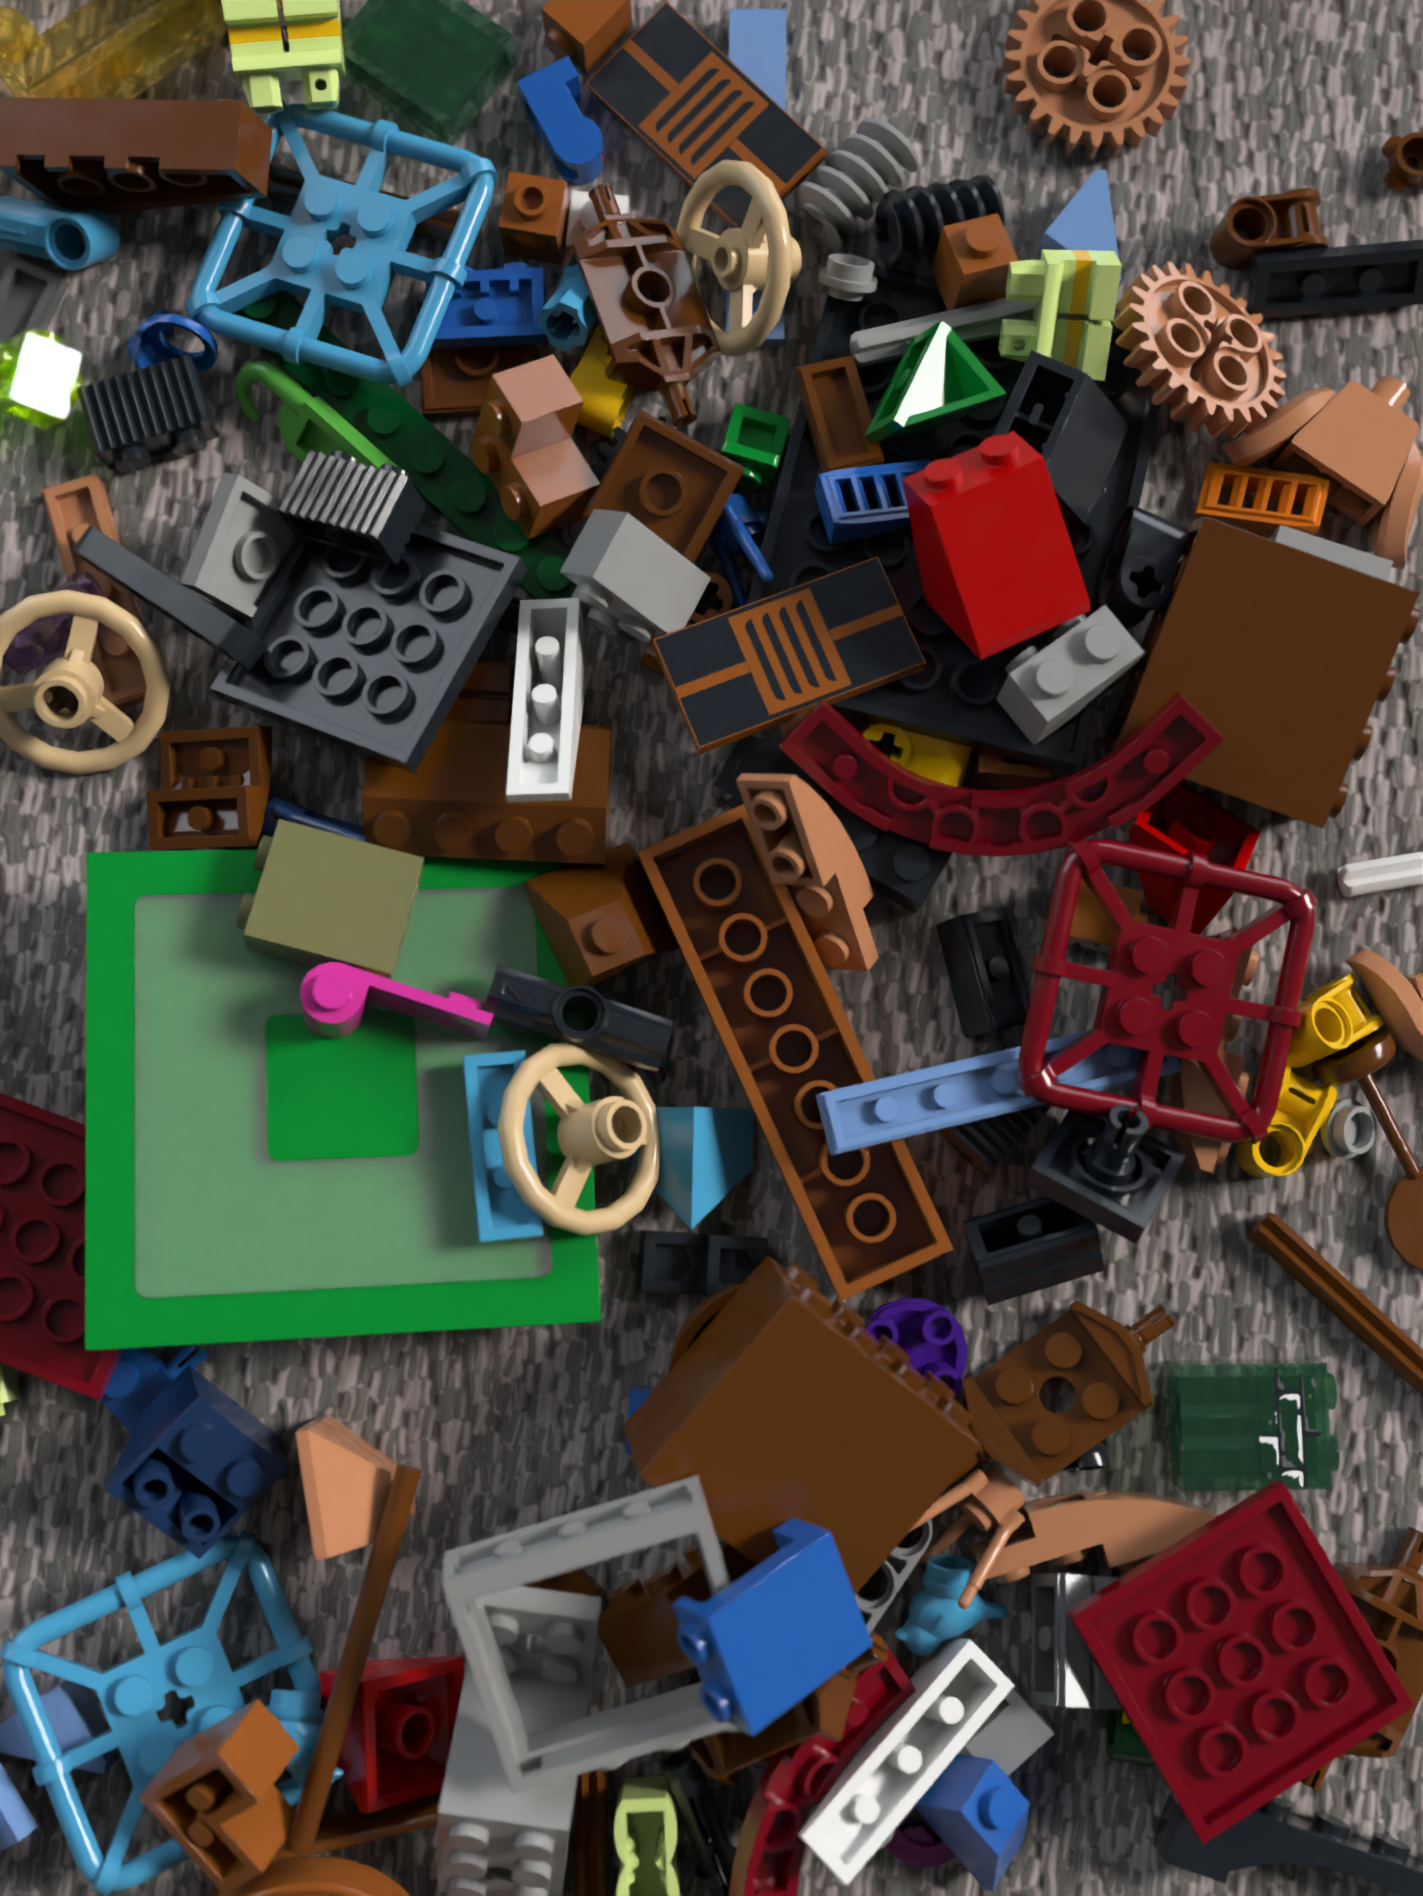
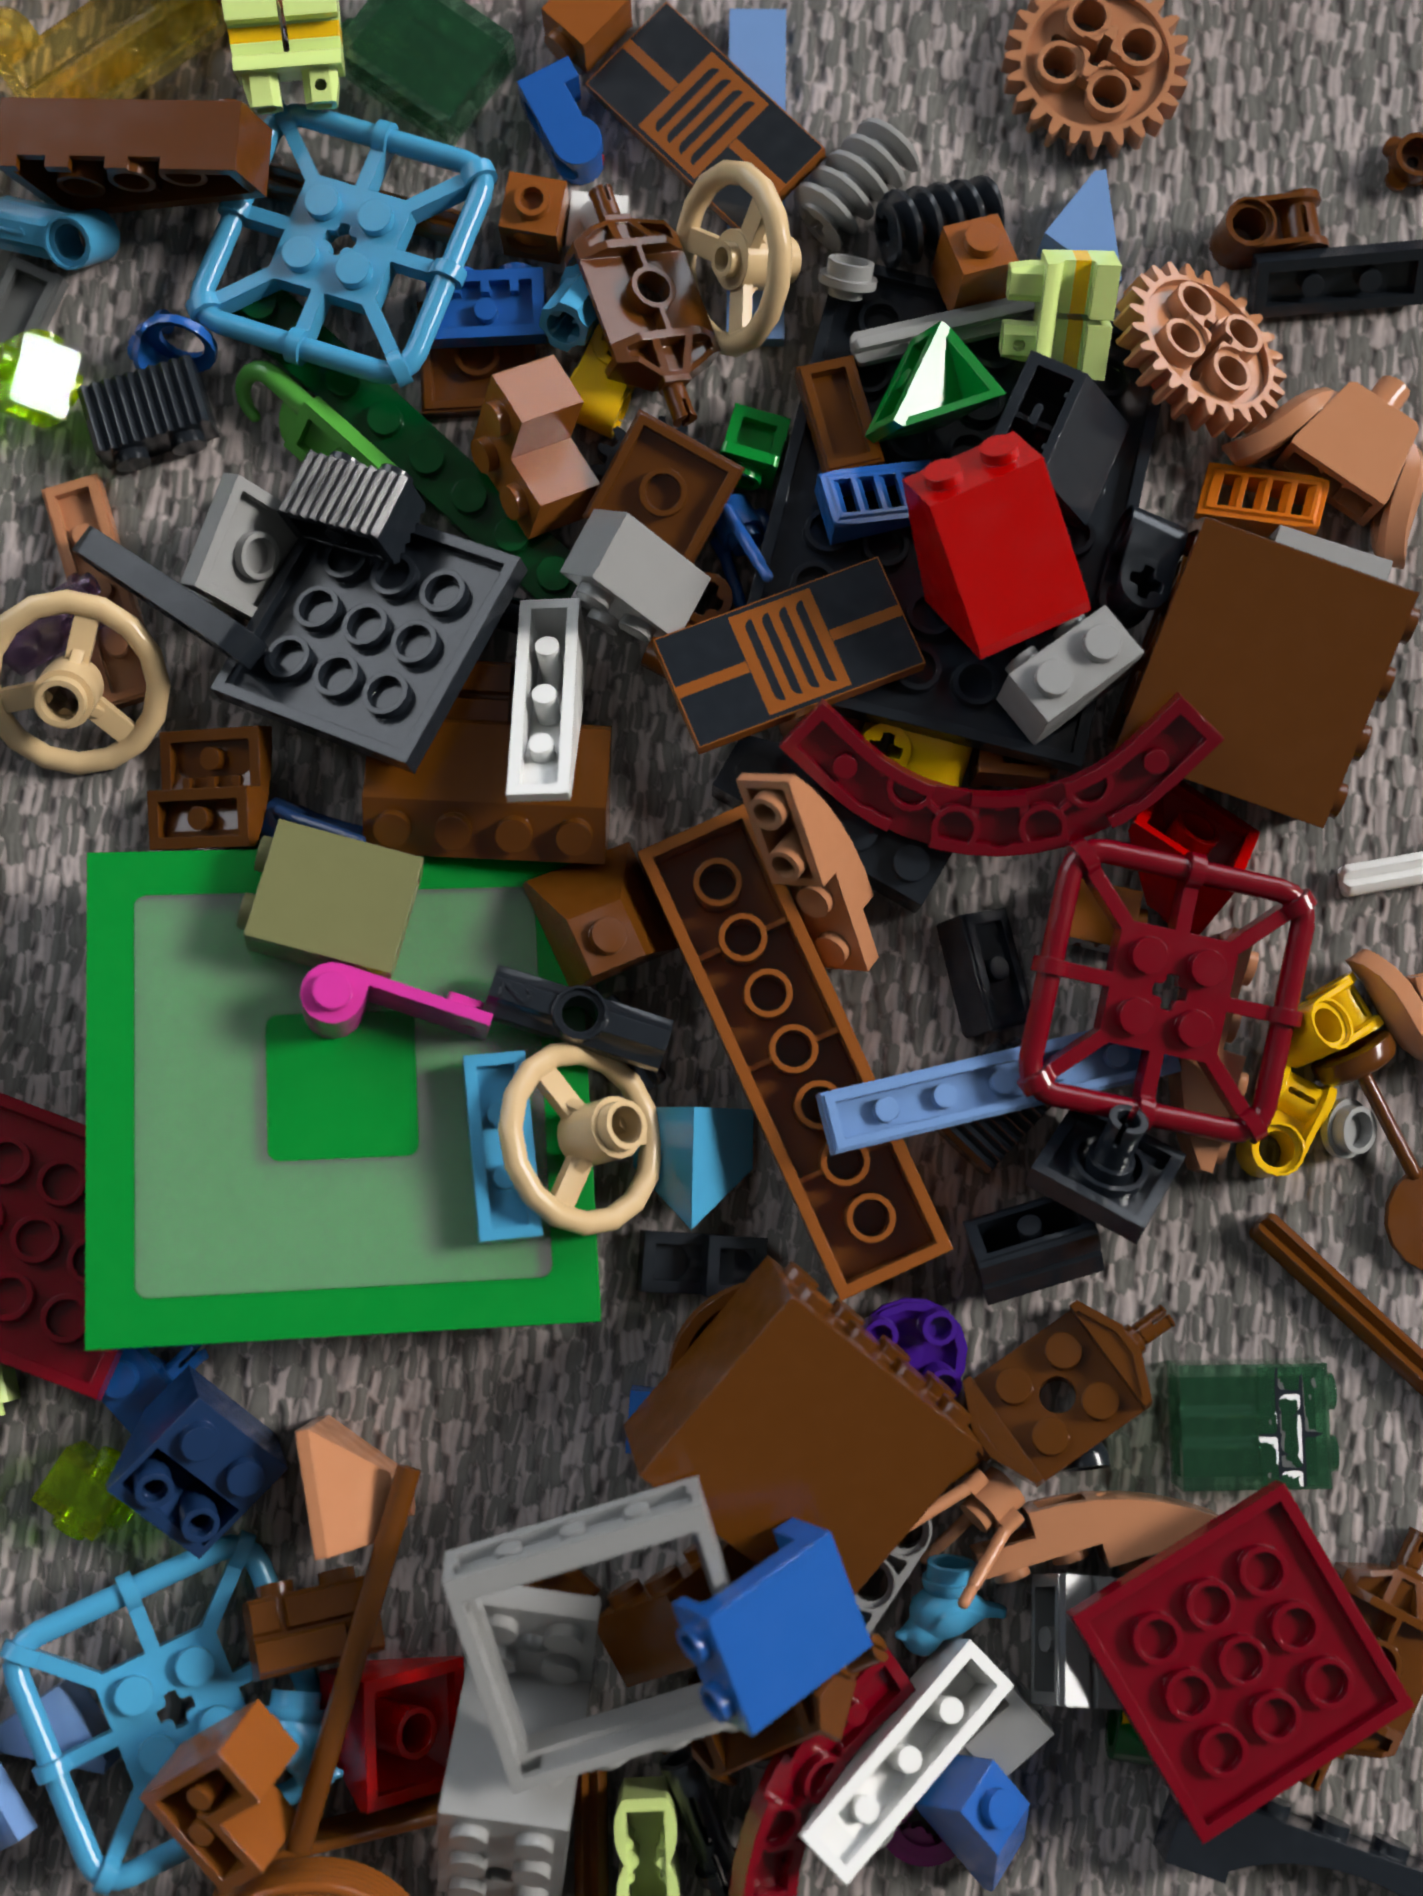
(78, 1493): none -> clear neon green brick
(305, 1626): none -> reddish brown brick

